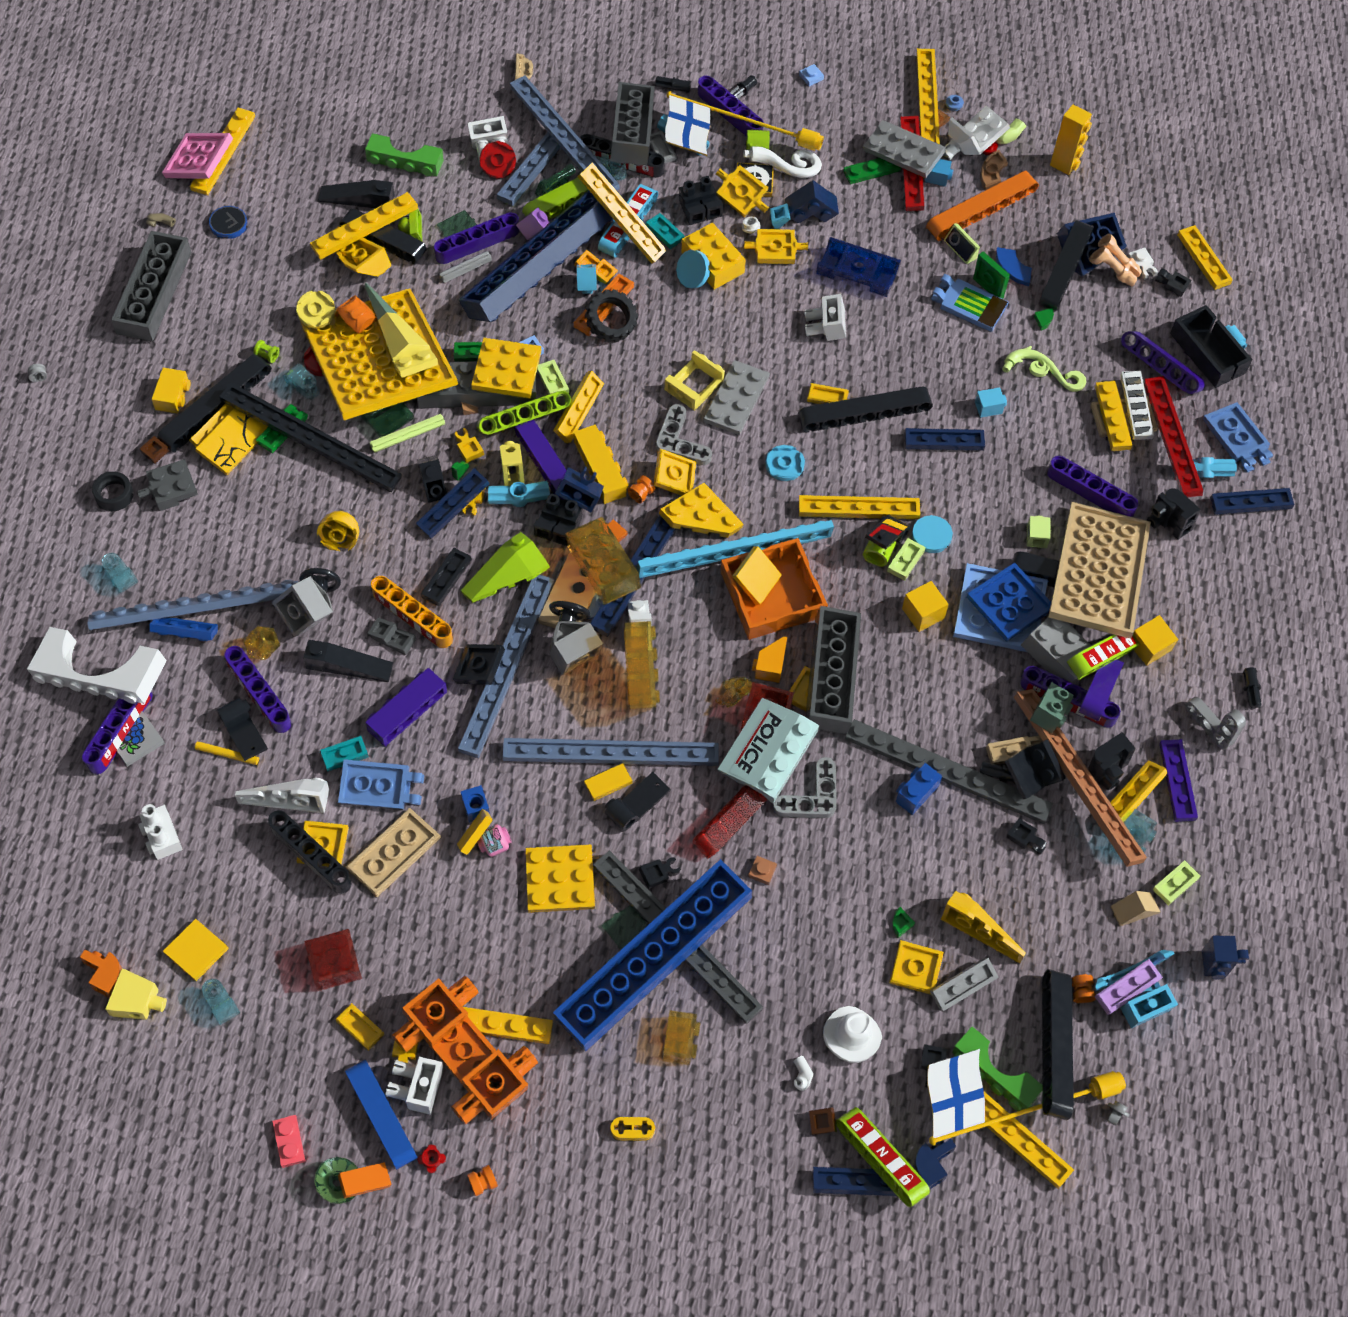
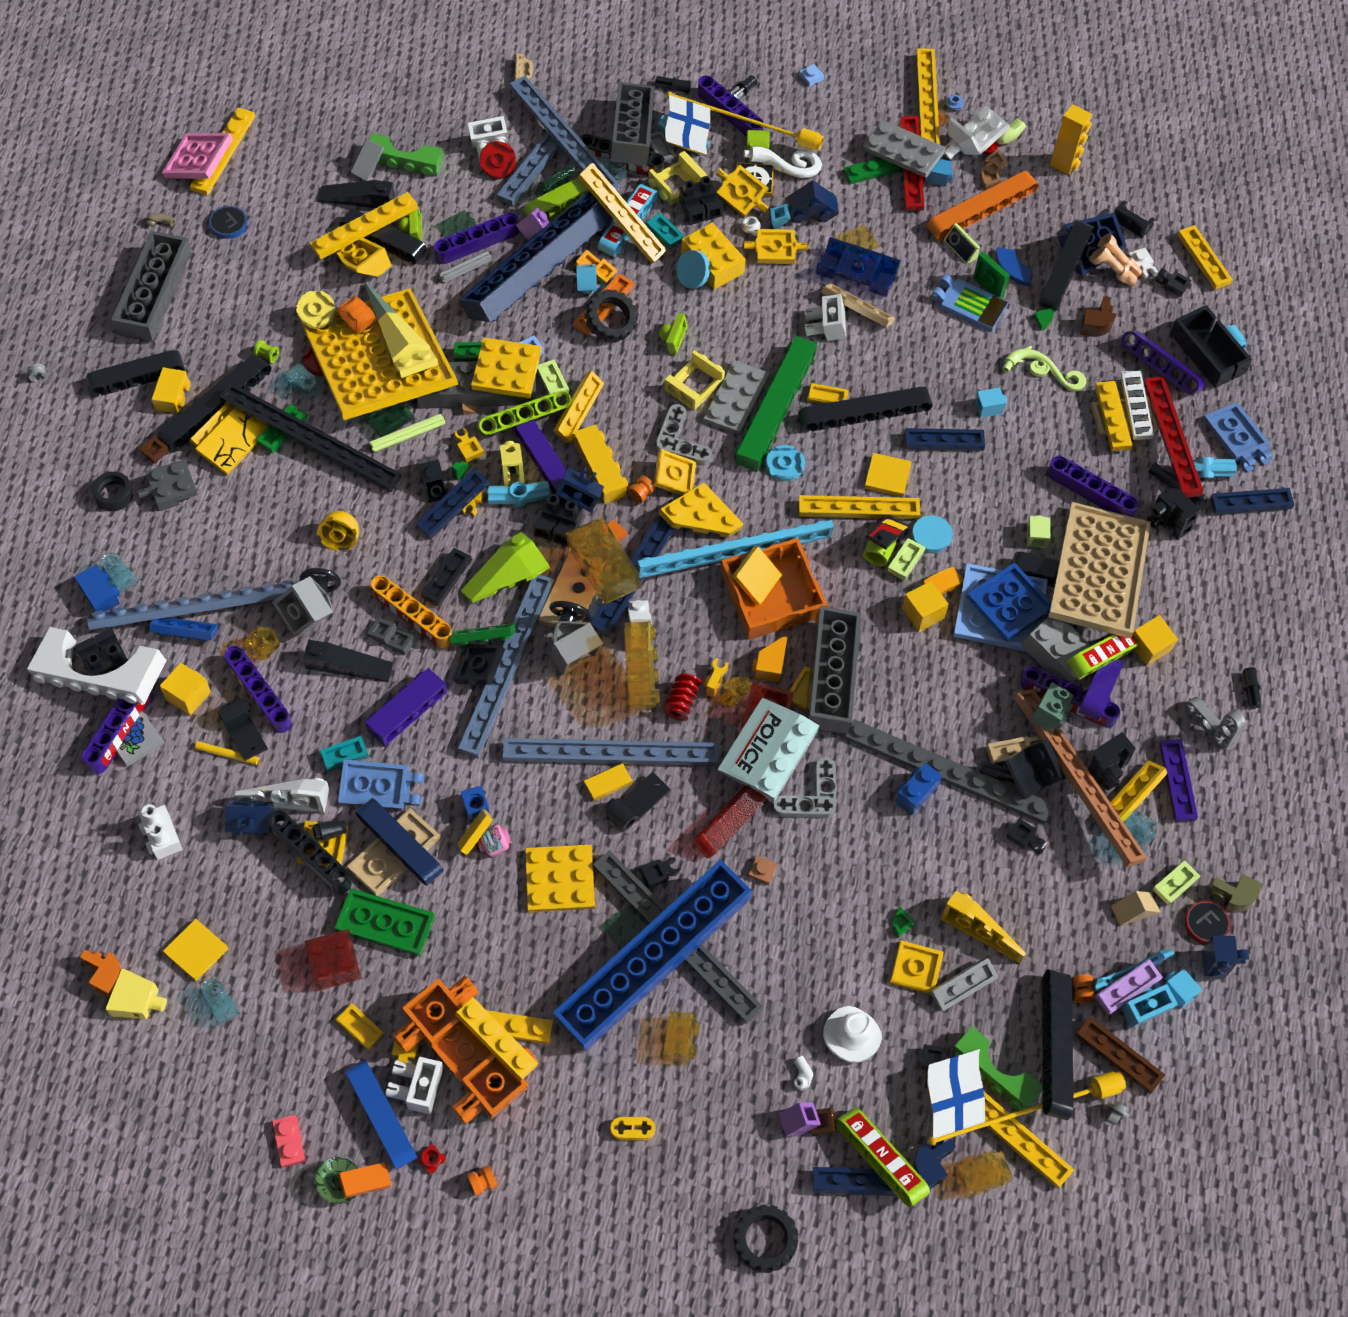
(97, 589): none -> blue brick
(105, 661): none -> black hips
(132, 373): none -> black beam
(185, 688): none -> yellow head
(248, 817): none -> dark blue brick
(328, 830): none -> black cone
(367, 160): none -> light grey tile
(385, 922): none -> green plate
(399, 842): none -> dark blue beam
(483, 634): none -> green plate
(496, 1039): none -> yellow plate
(674, 333): none -> lime tile
(681, 696): none -> red piece
(685, 168): none -> light yellow window
(714, 681): none -> yellow plate
(775, 404): none -> green brick
(780, 1217): none -> black tyre
(799, 1119): none -> medium lavender brick
(859, 236): none -> clear yellow piece
(859, 305): none -> tan tile
(888, 475): none -> yellow tile
(946, 580): none -> light orange slope
(983, 1174): none -> clear yellow brick
(1100, 322): none -> reddish brown brick
(1120, 1055): none -> reddish brown plate
(1133, 221): none -> black hinge
(1170, 480): none -> black pin
(1182, 987): none -> medium azure brick
(1206, 920): none -> black tile
(1238, 897): none -> olive brick

